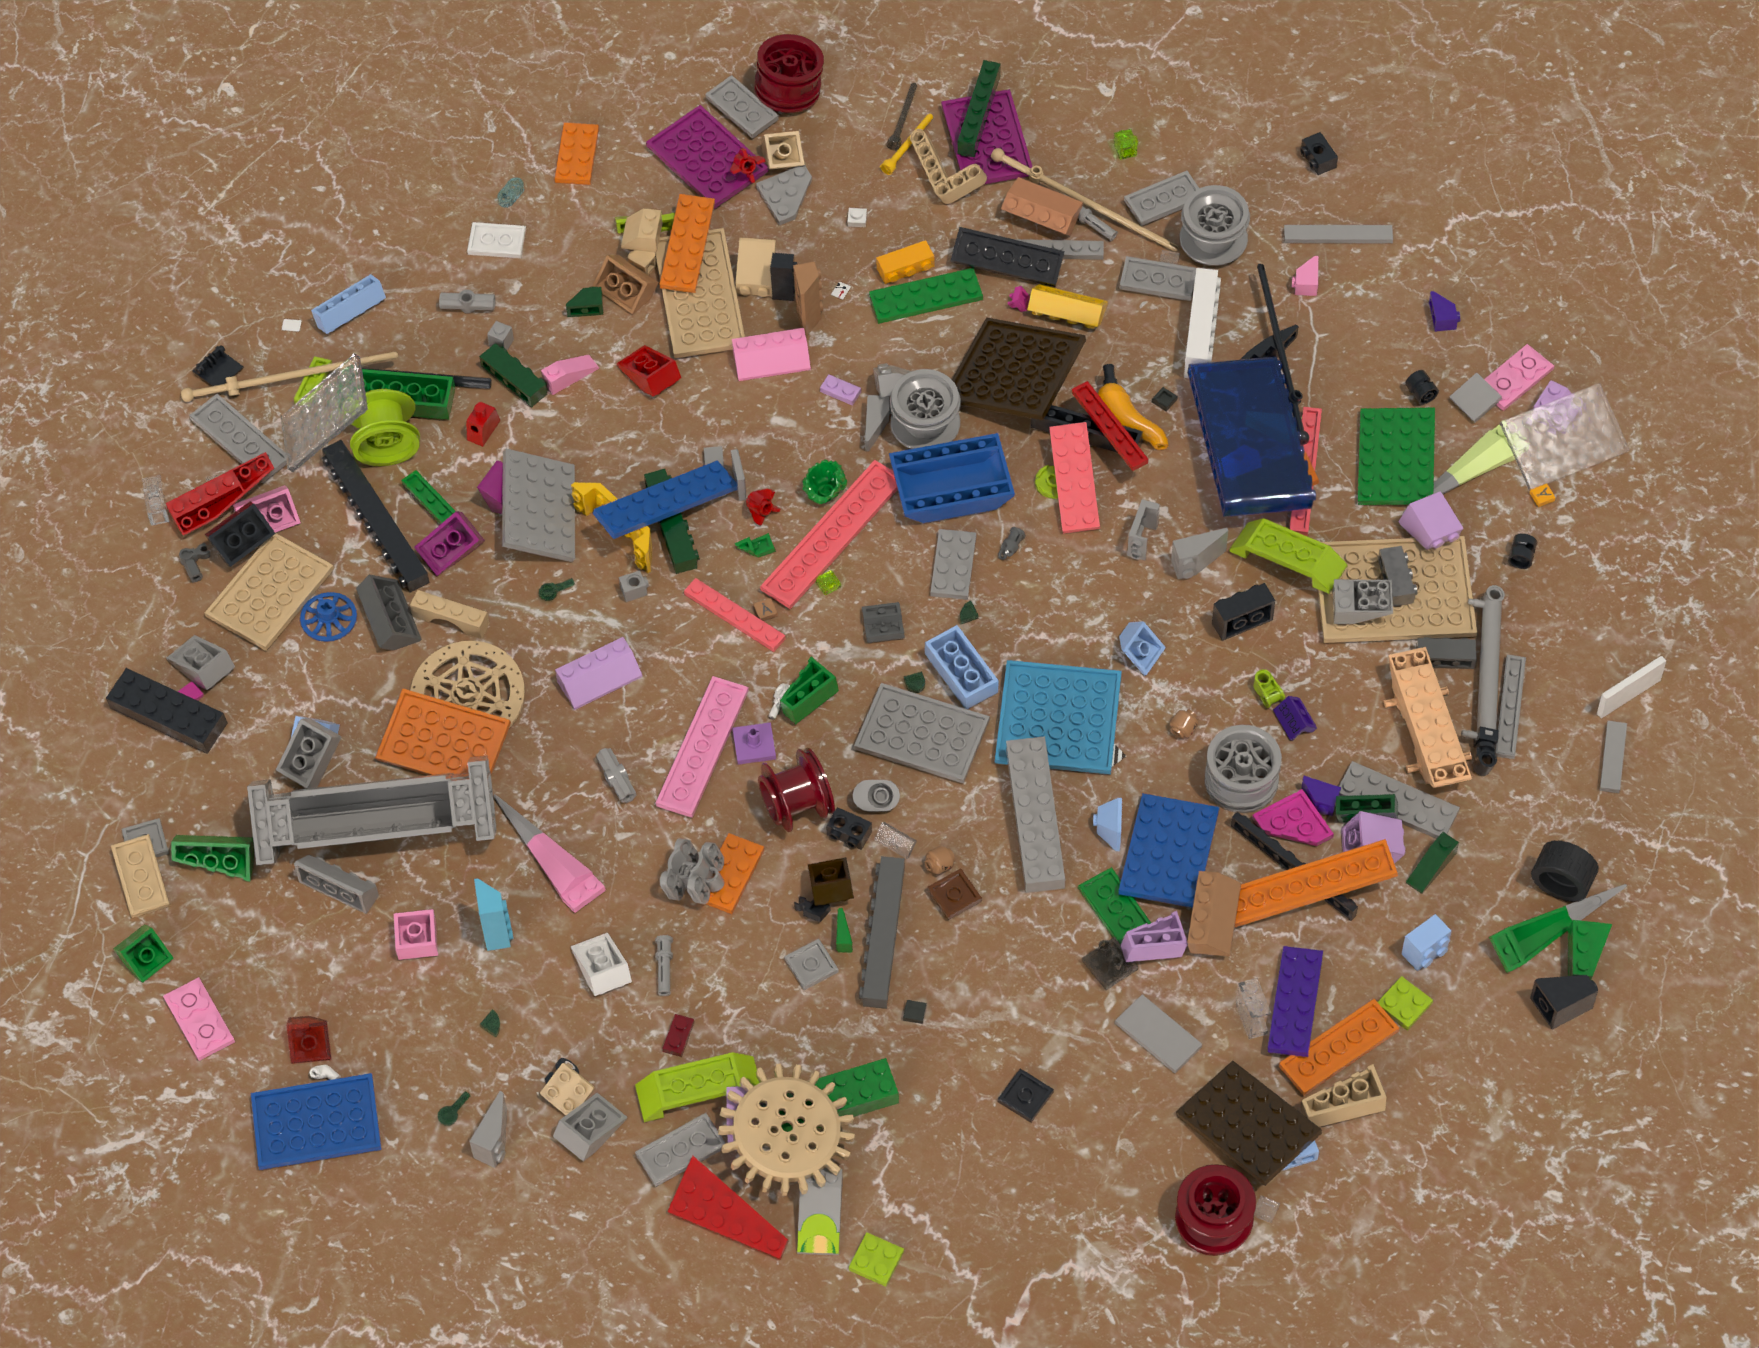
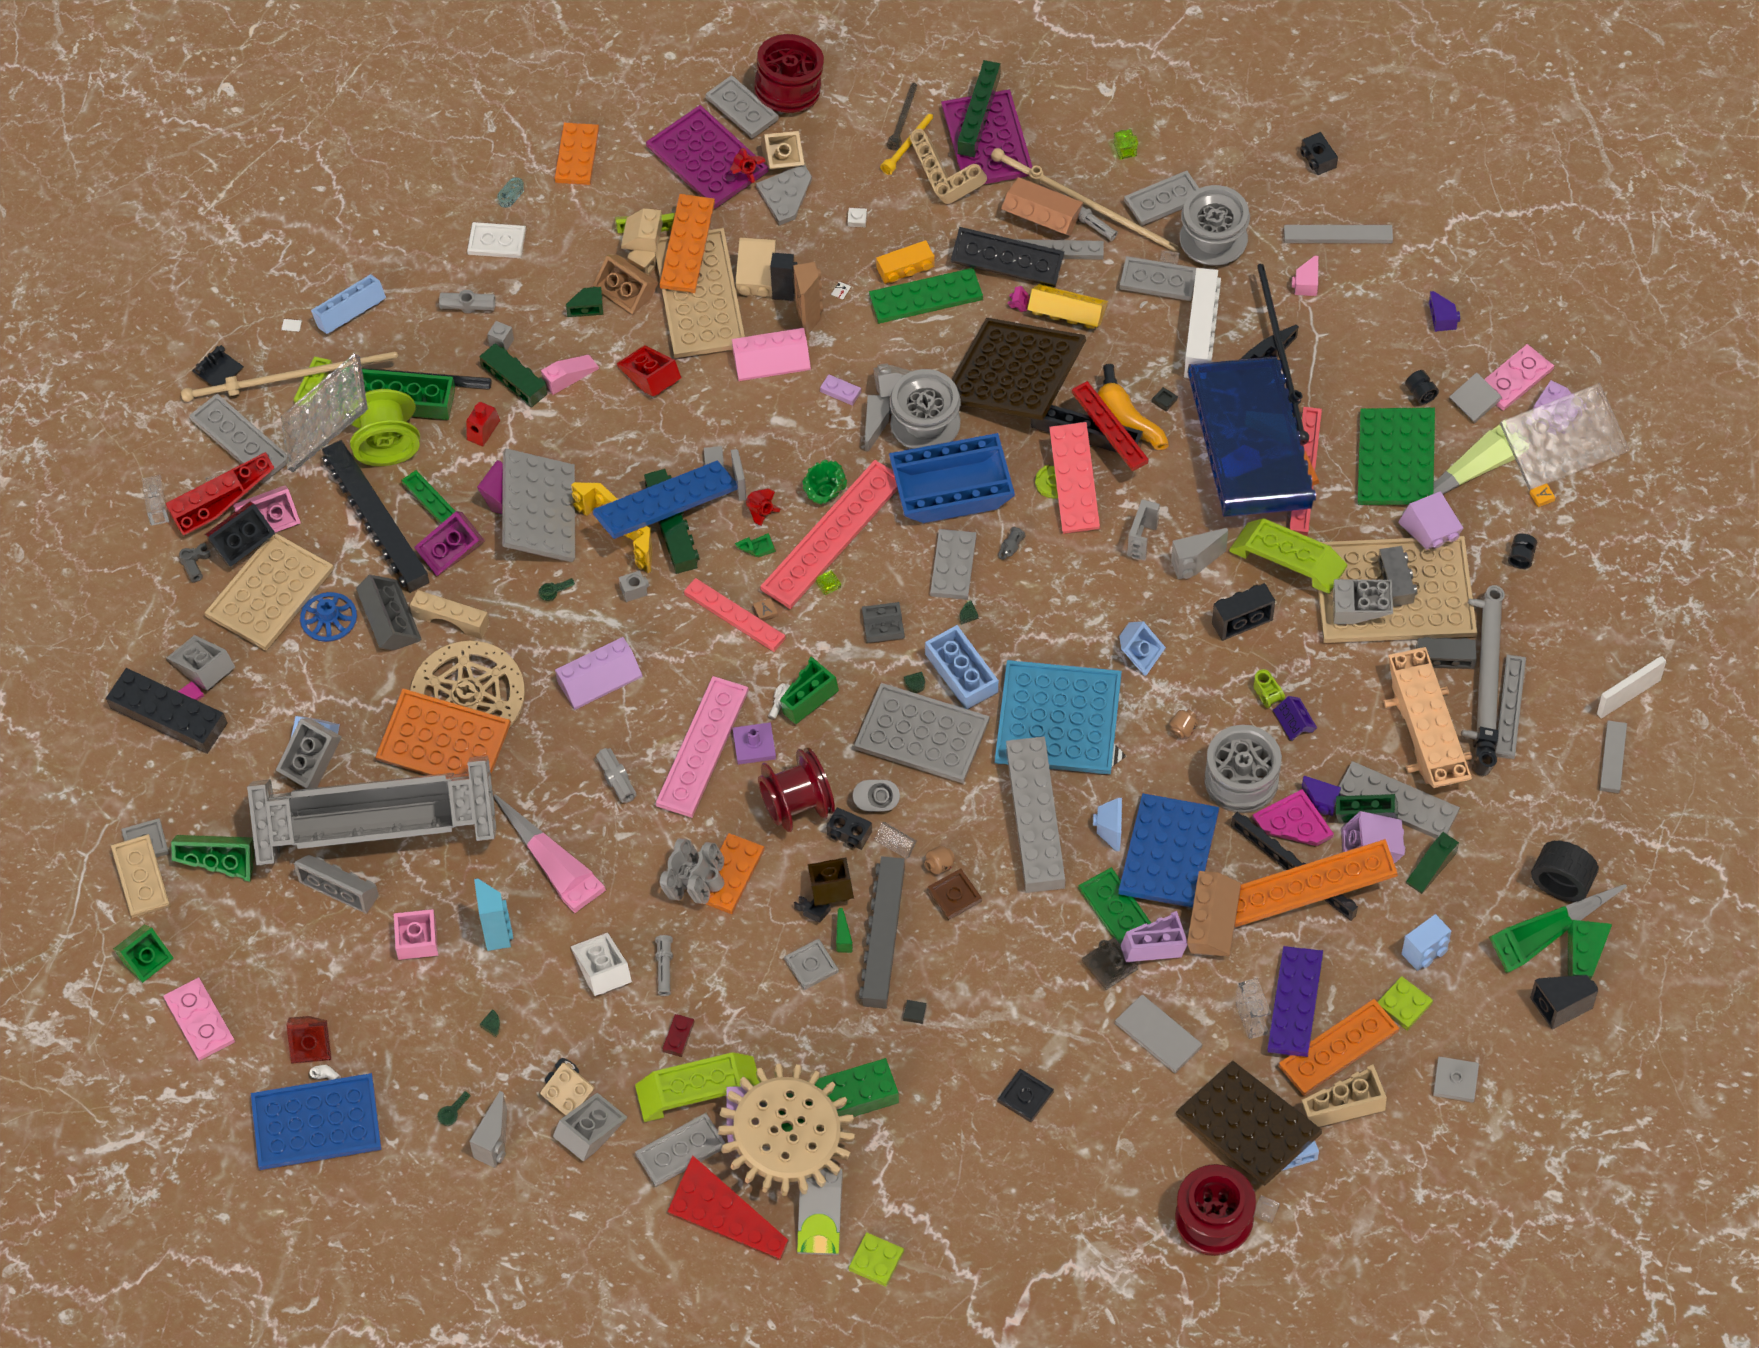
(1456, 1079): none -> light grey plate

